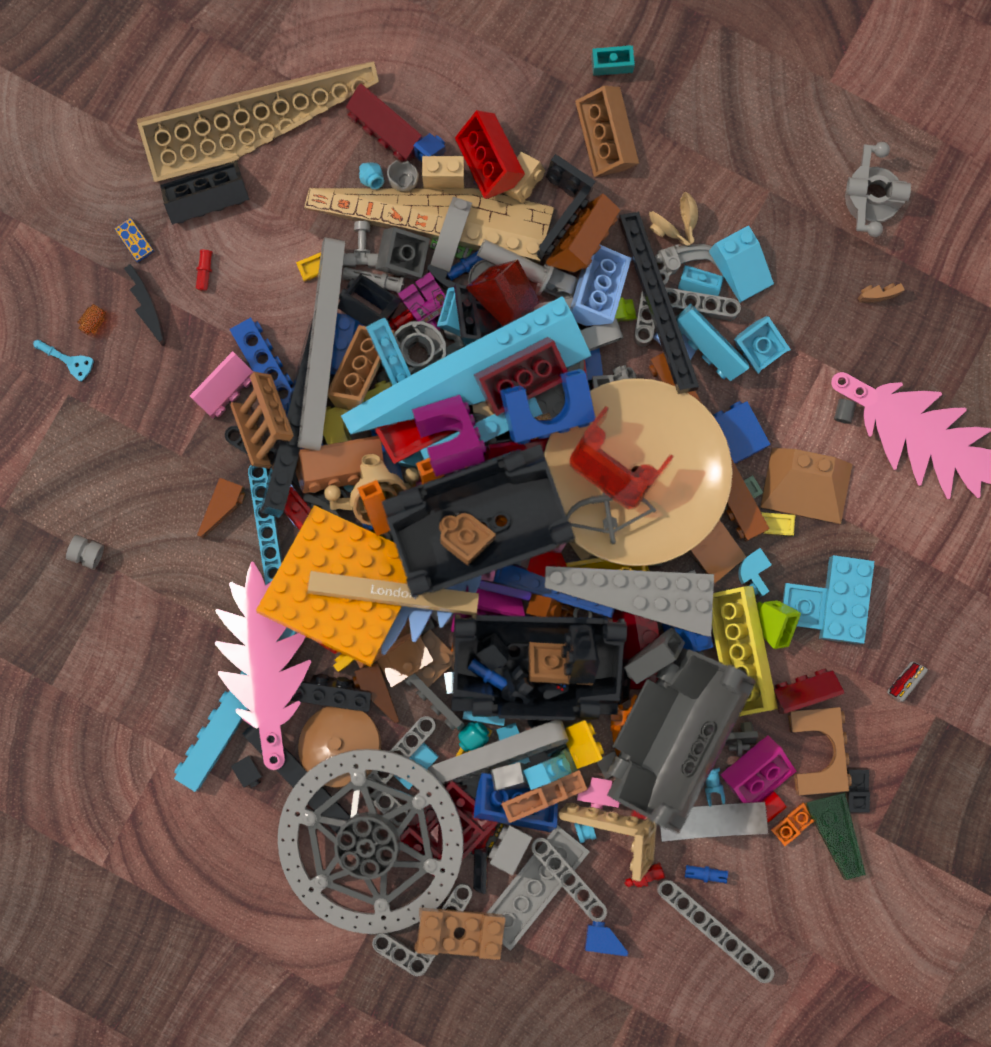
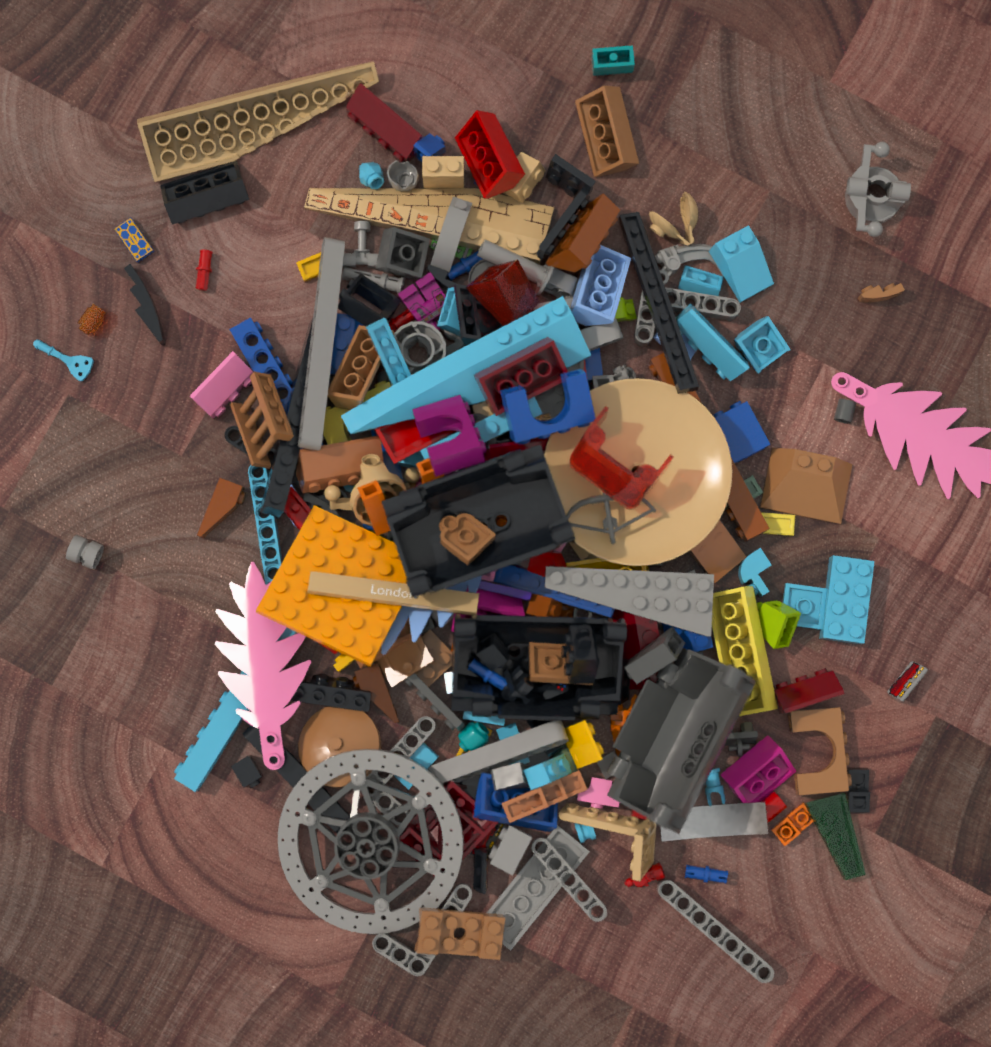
(602, 940): blue slope -> none

